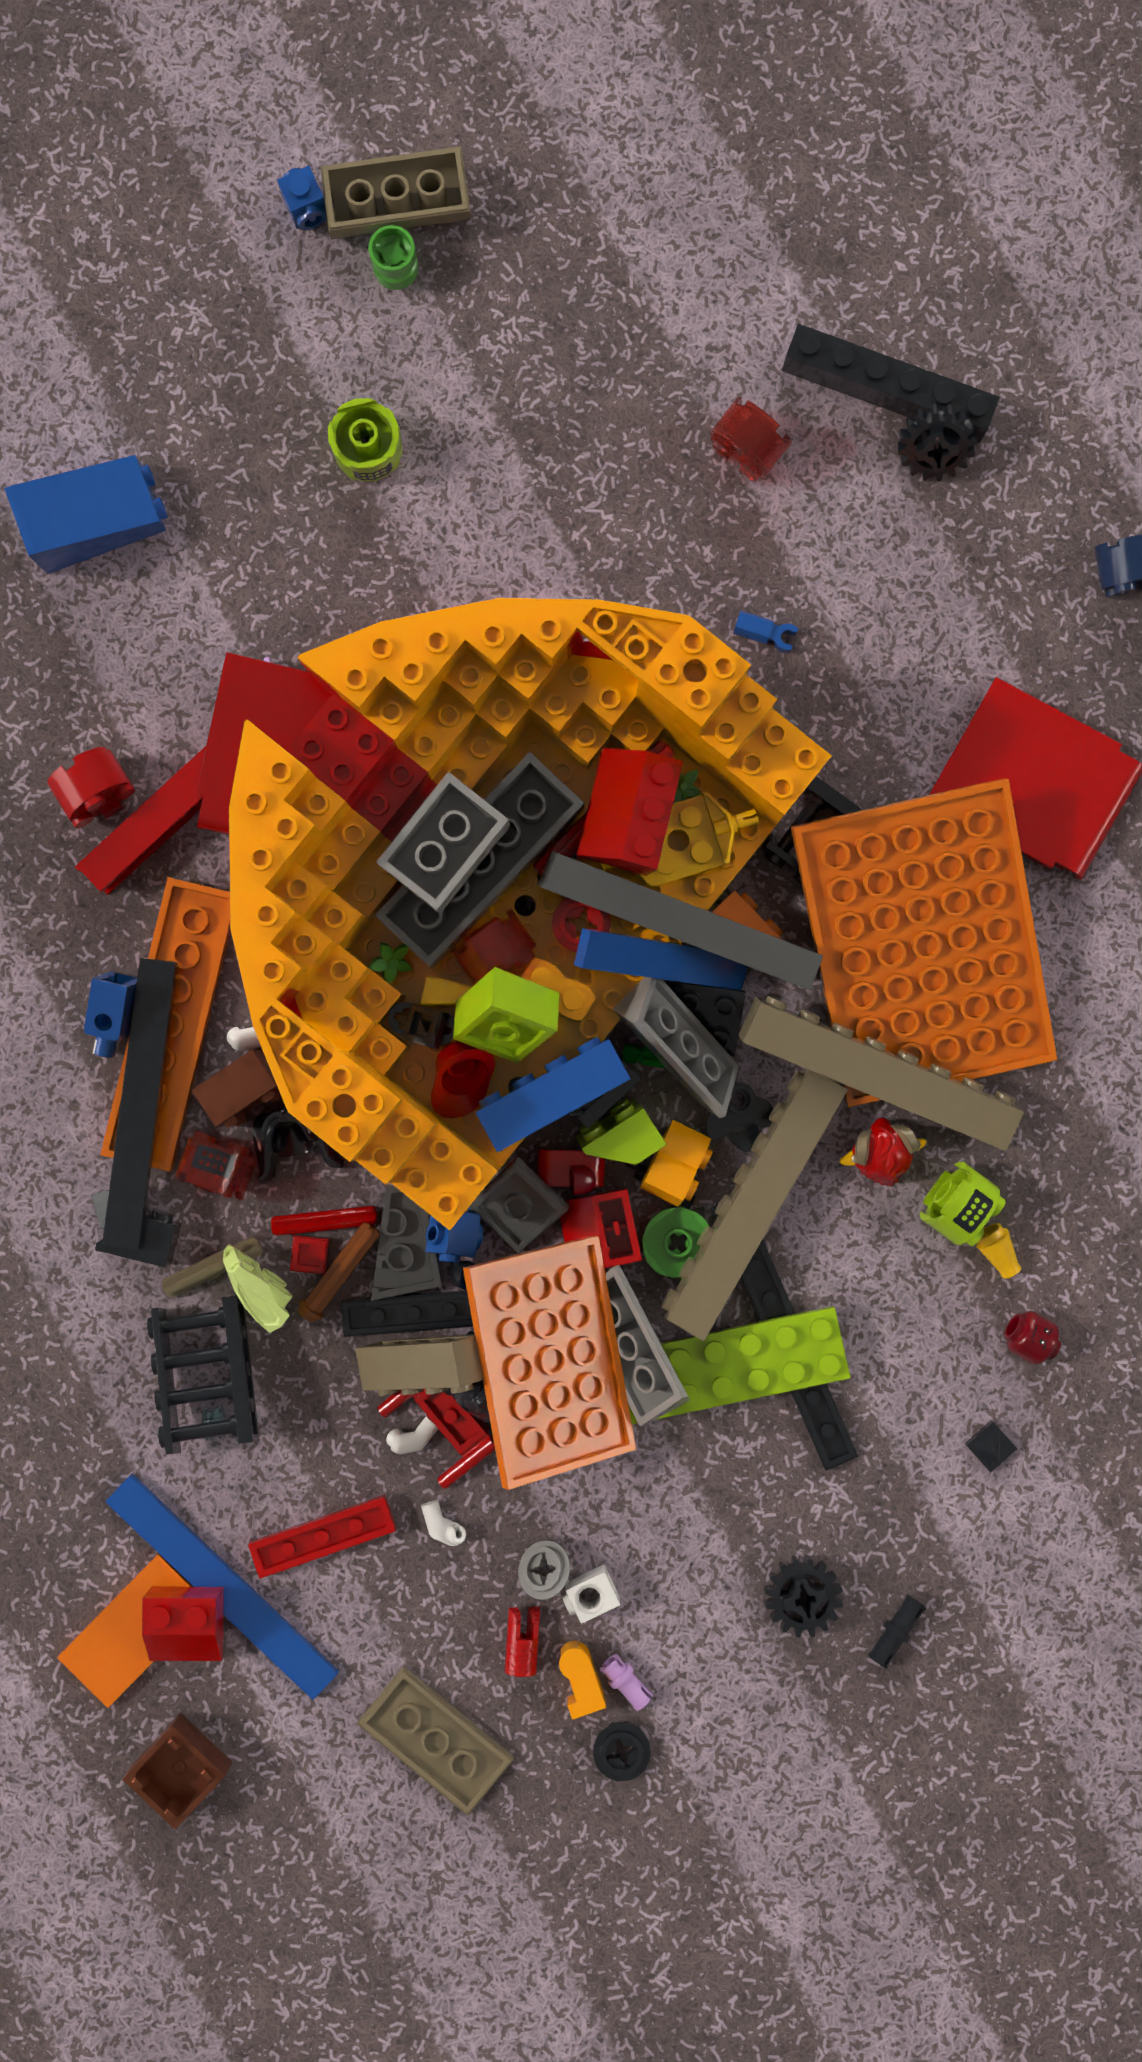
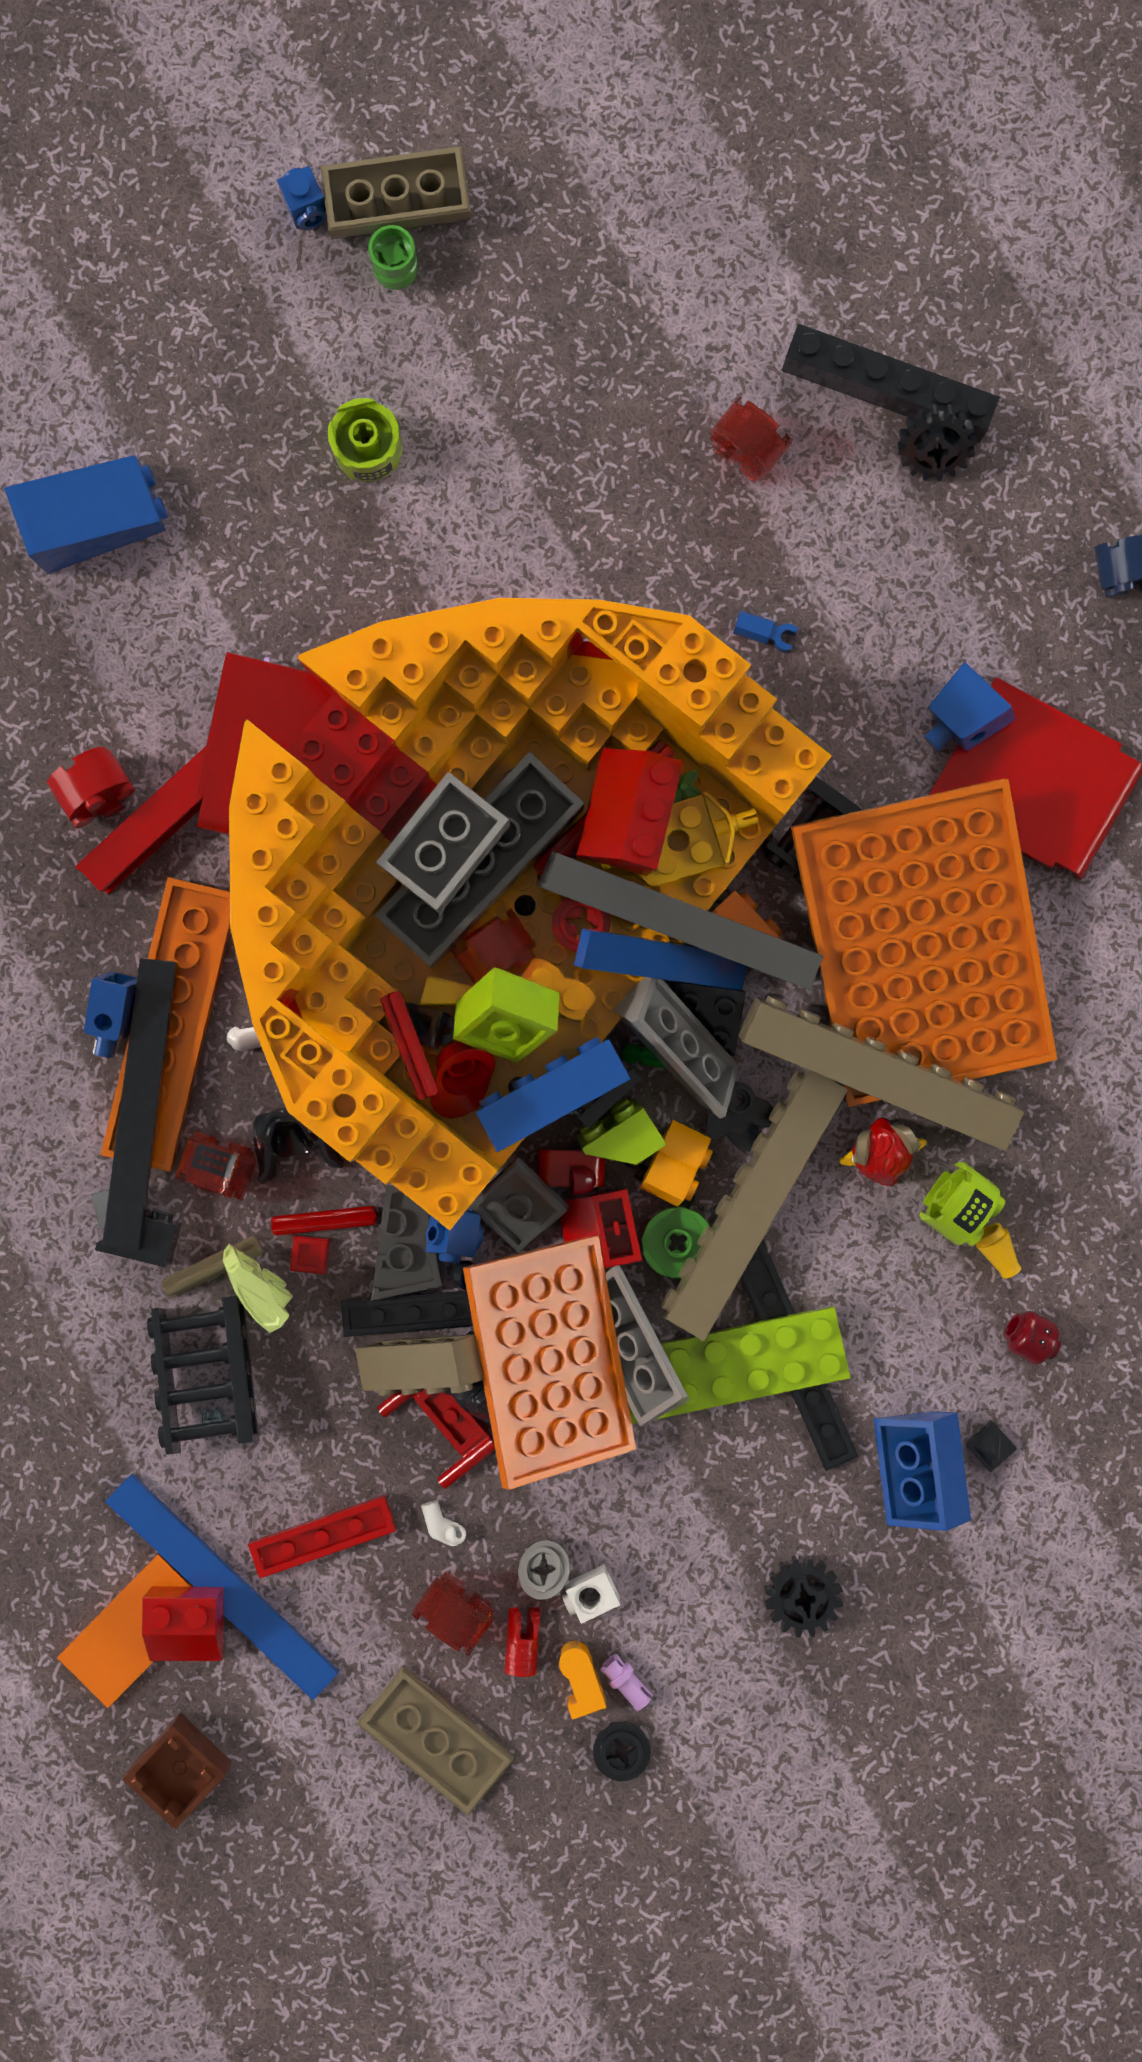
(237, 1089): copper container -> none
(338, 1273): dark orange axle -> none
(390, 961): bright green plant -> none
(408, 1045): none -> red axle
(411, 1441): white arm -> none
(454, 1614): none -> clear red brick
(896, 1631): black pin -> none
(922, 1470): none -> blue slope
(967, 711): none -> blue torso

